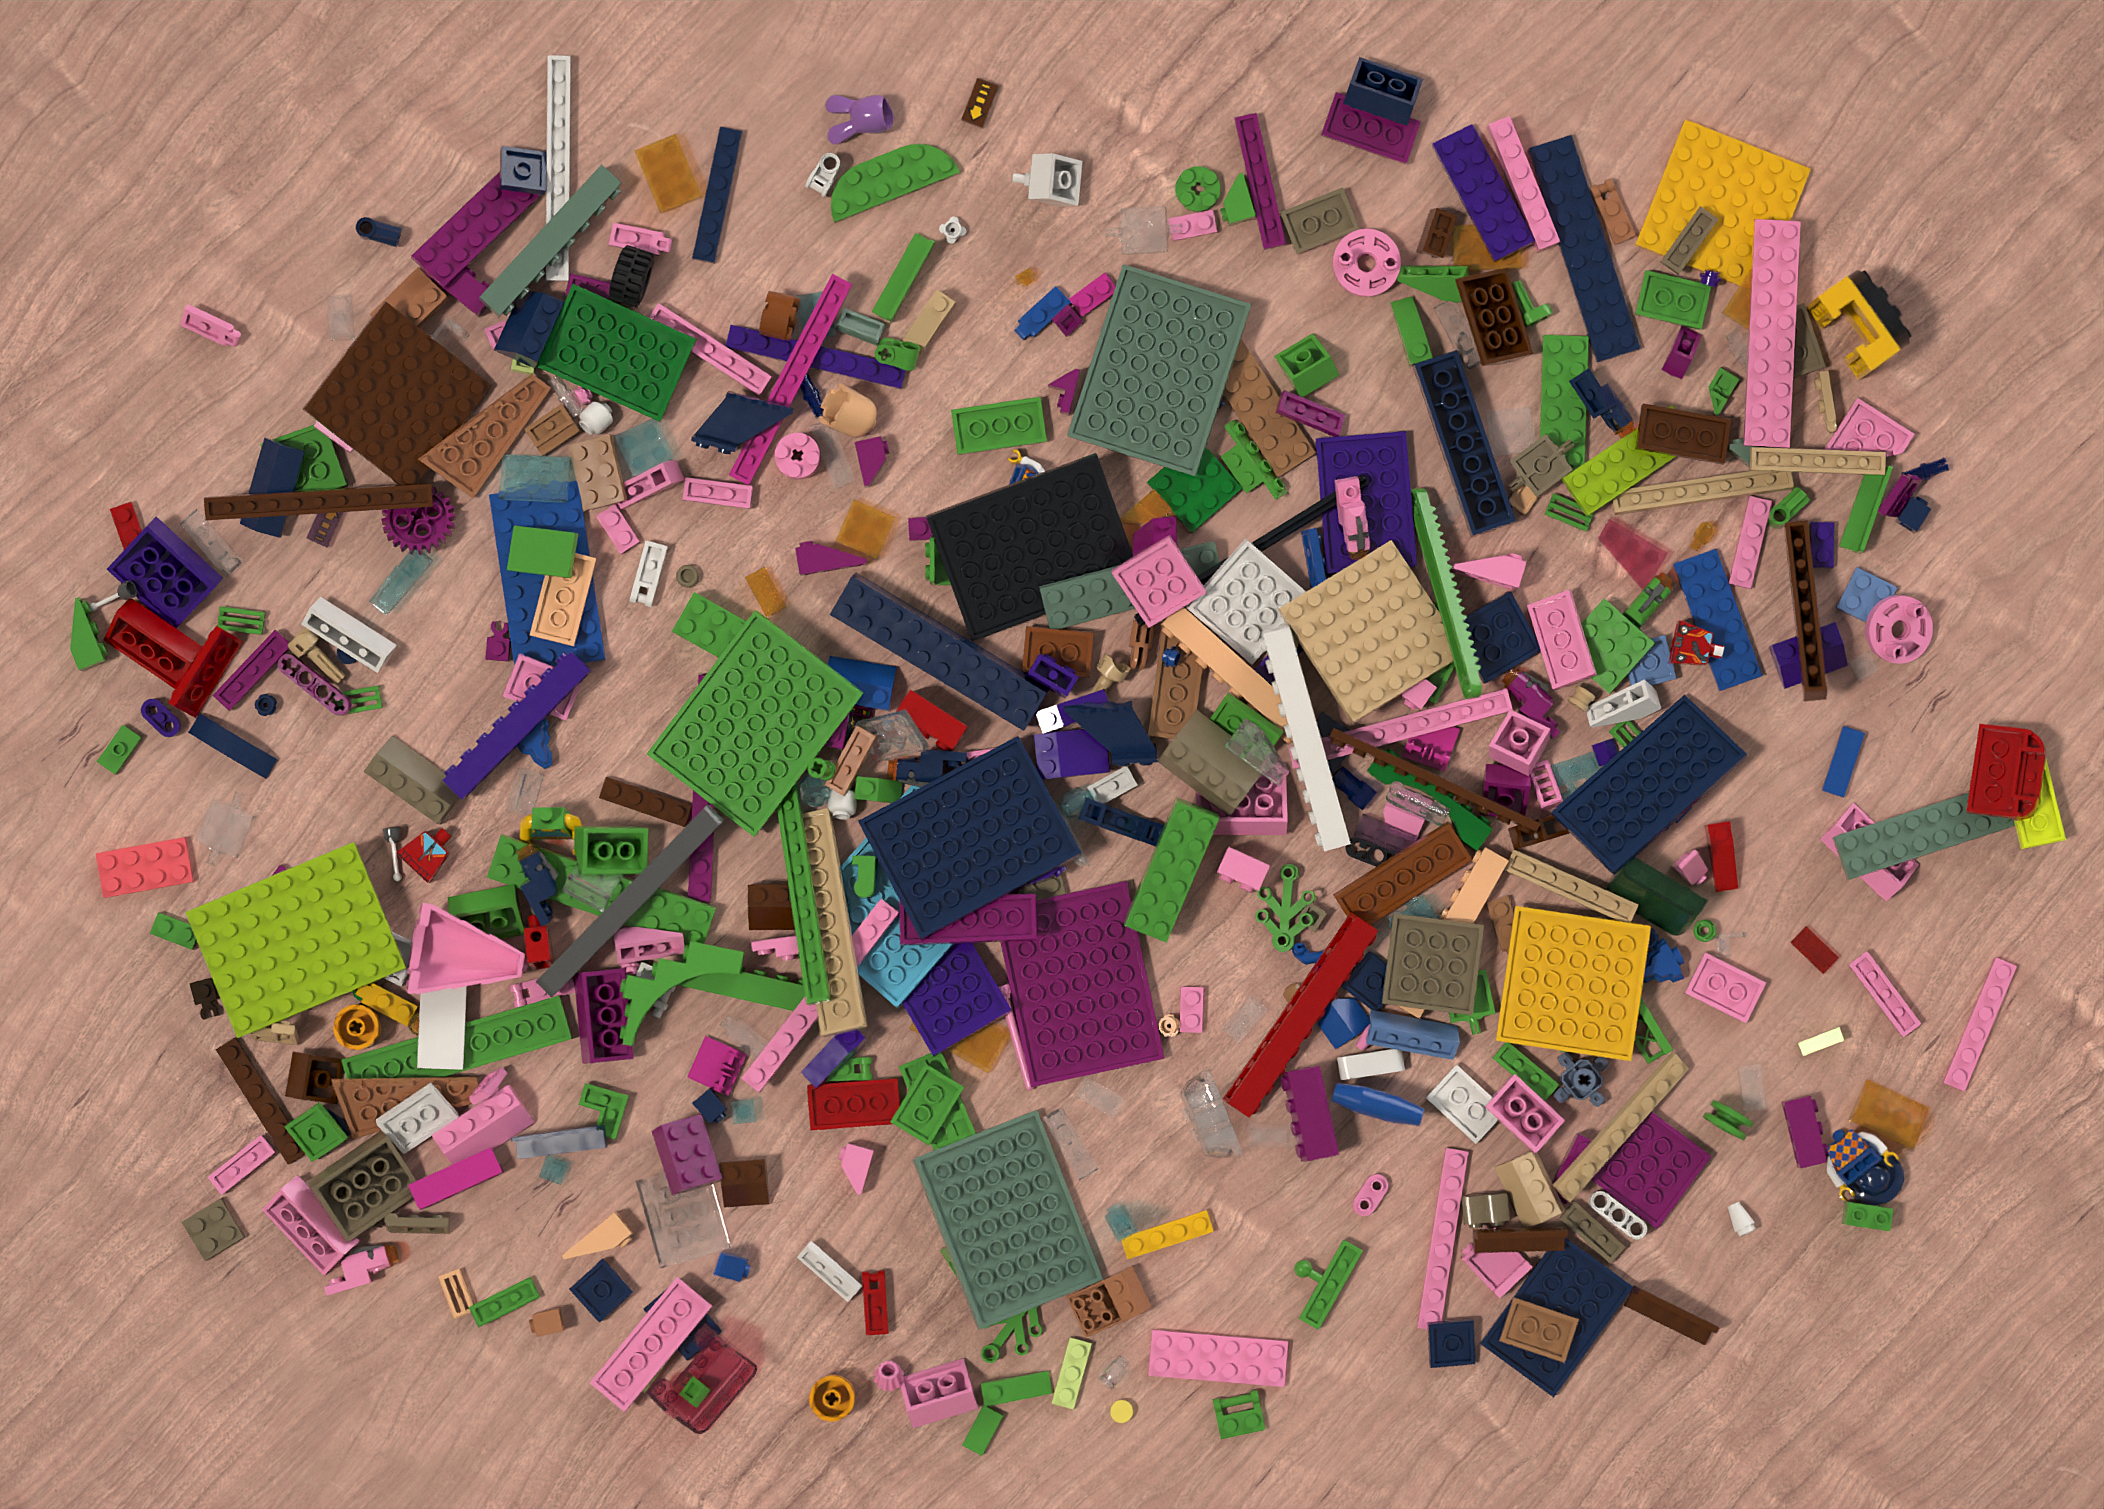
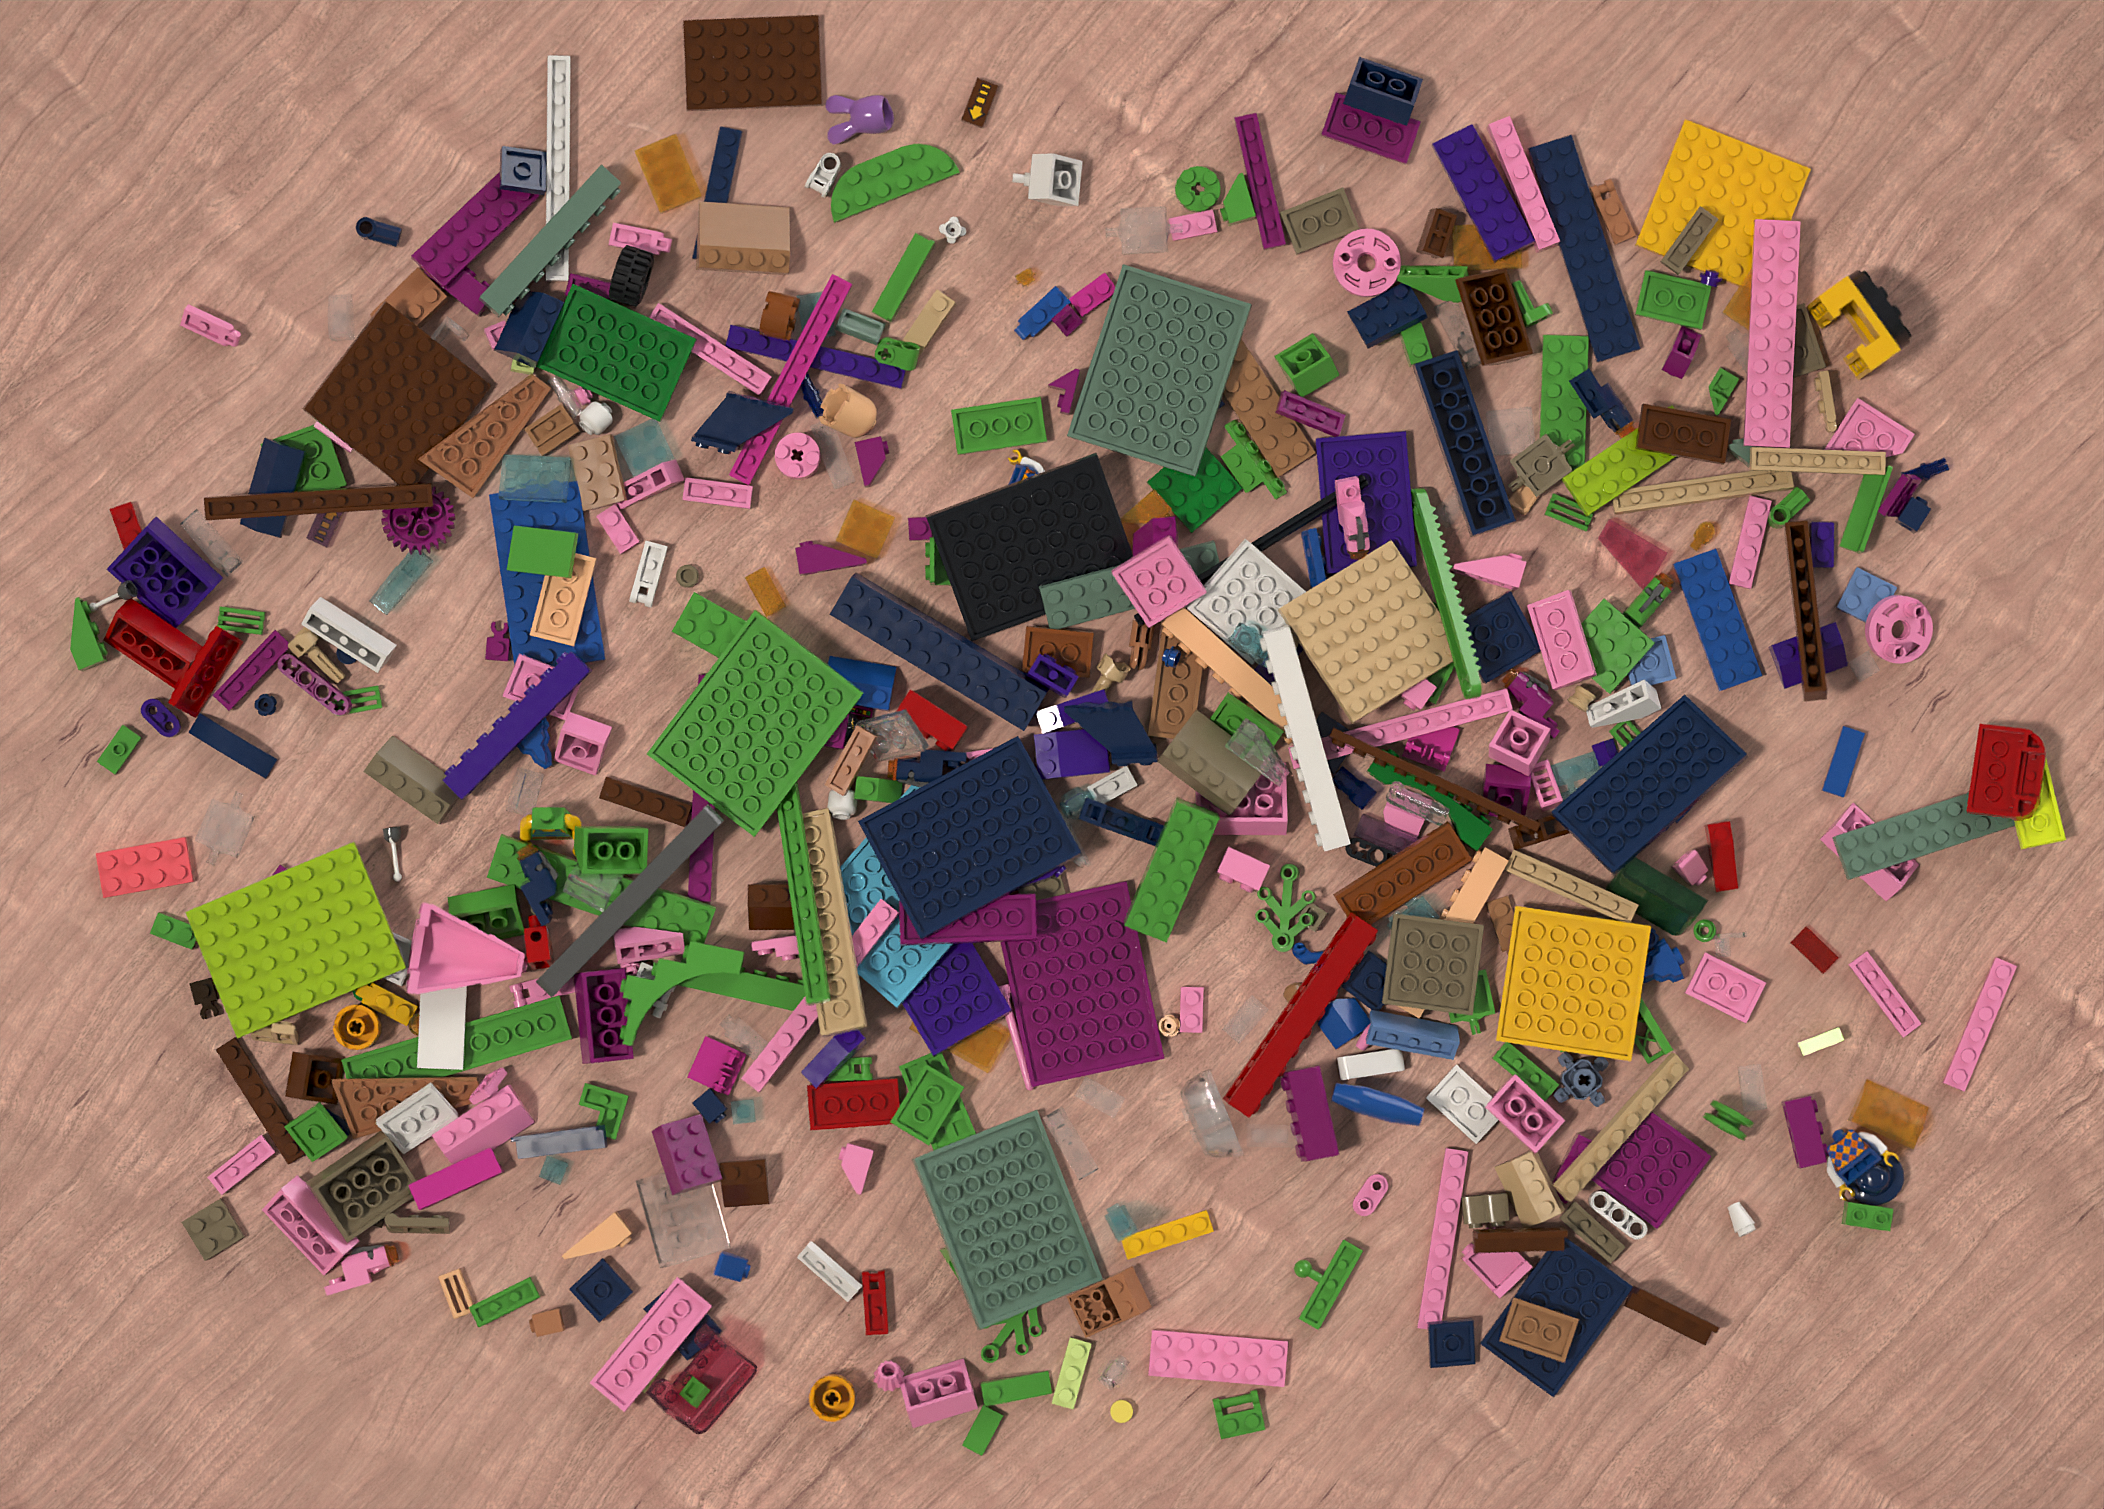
(426, 853): red torso -> none
(582, 743): none -> bright pink slope
(743, 238): none -> medium nougat slope
(752, 63): none -> reddish brown plate
(814, 791): clear light blue head -> none
(823, 769): bright green bush -> none
(866, 882): bright green leg -> none
(1248, 642): none -> clear light blue slope
(1387, 315): none -> dark blue plate
(1693, 645): torso -> none

